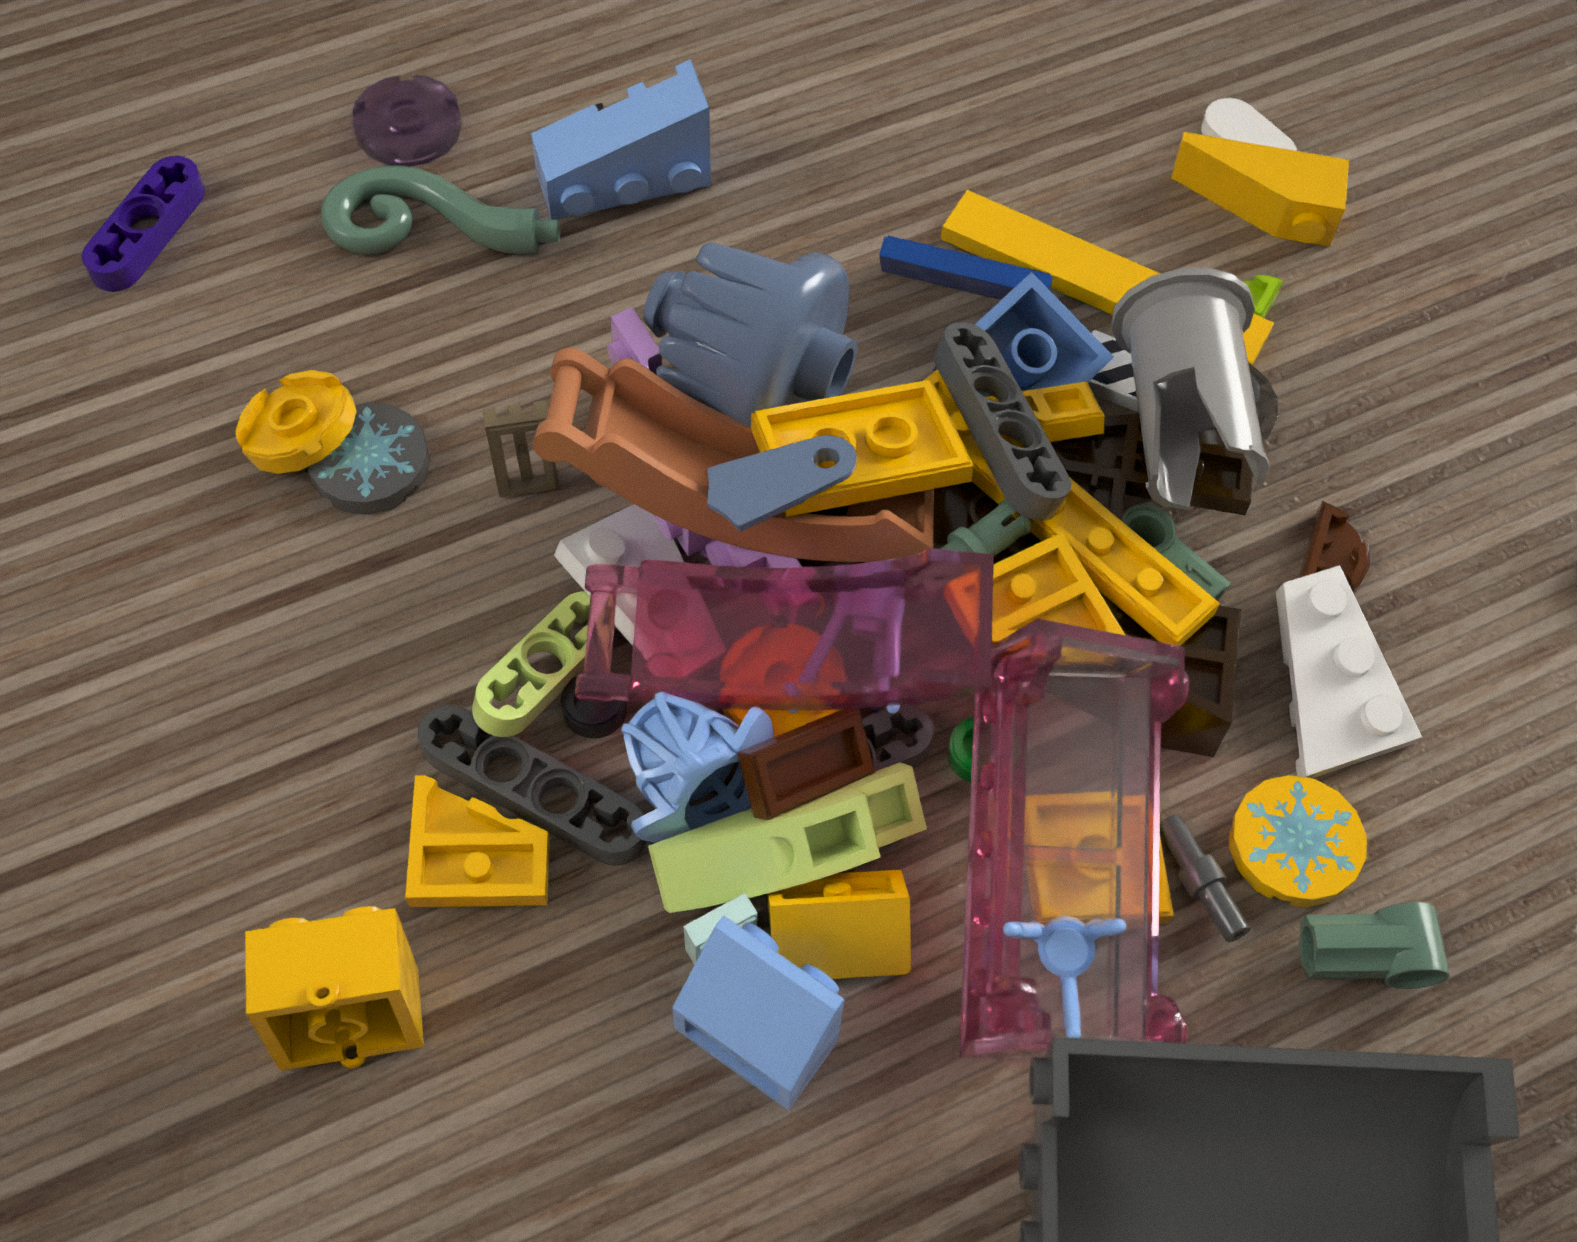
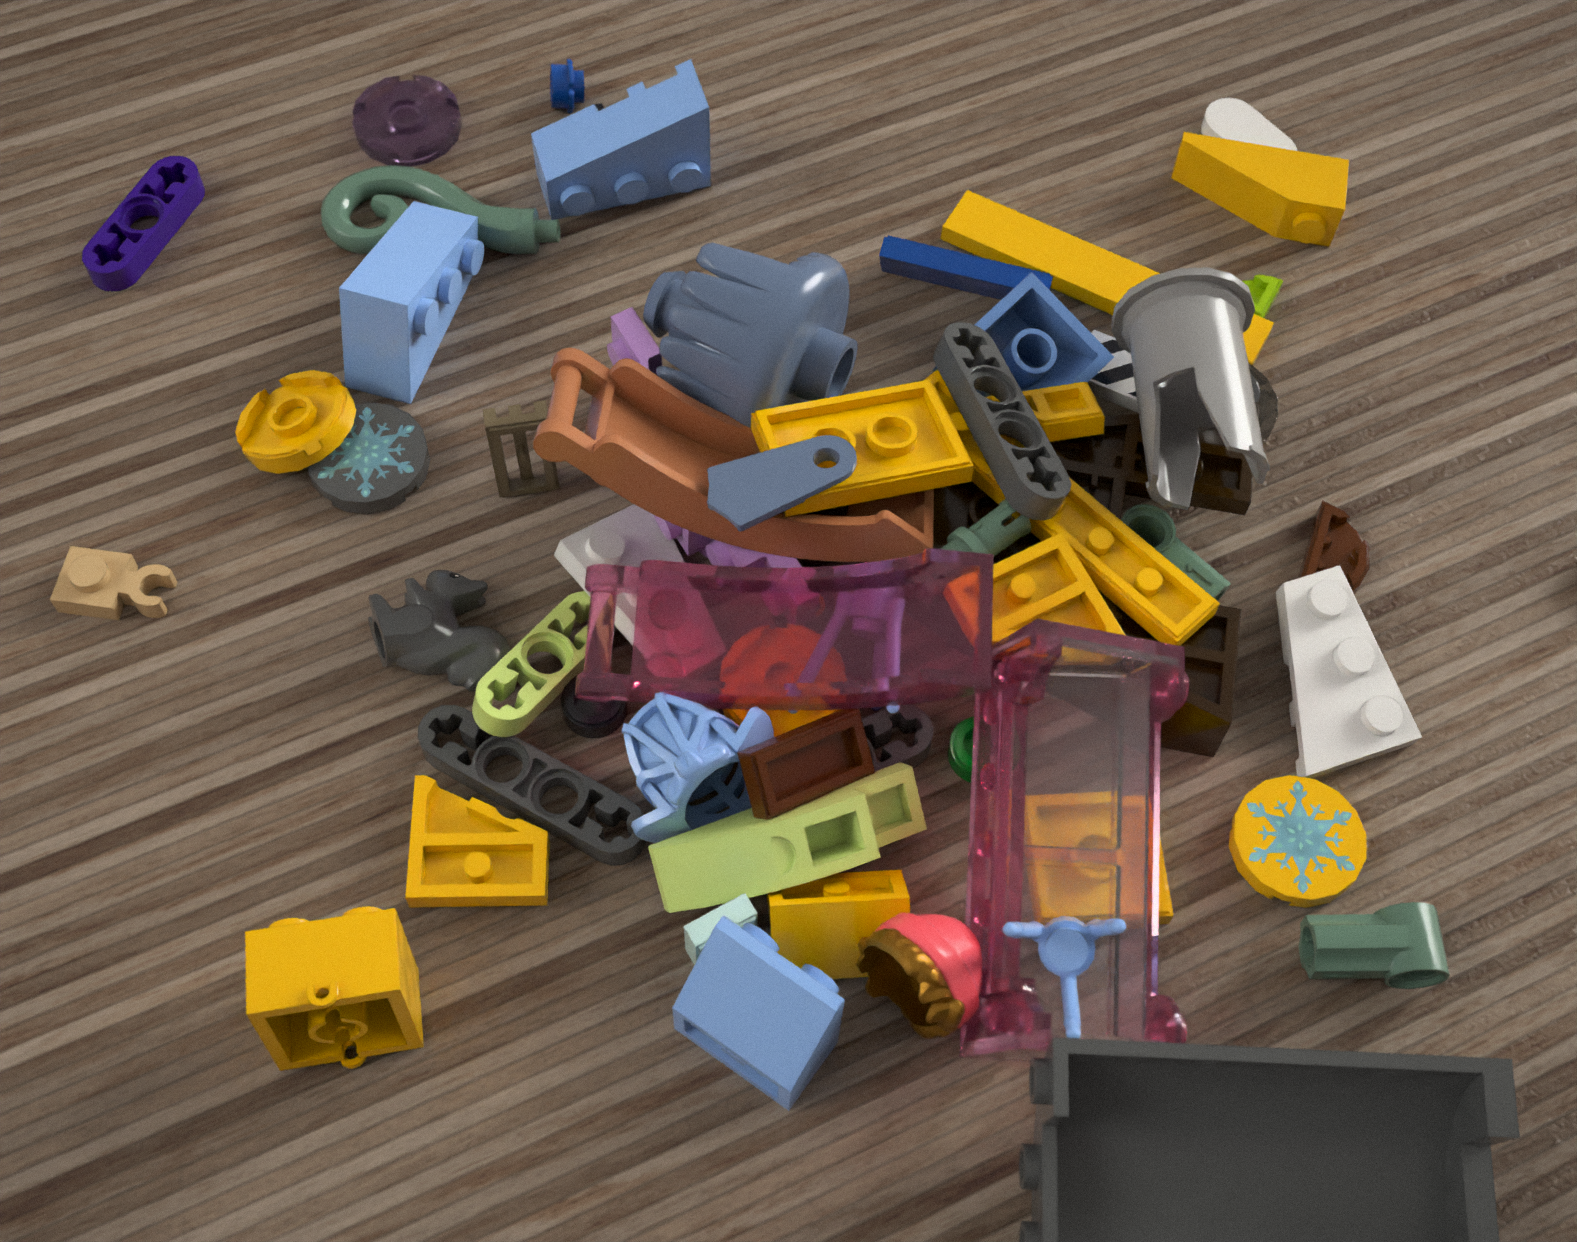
(105, 581): none -> tan plate
(405, 298): none -> light blue wedge
(427, 634): none -> dark grey animal
(566, 86): none -> blue plate
(926, 968): none -> hair
(1203, 878): dark grey bar -> none

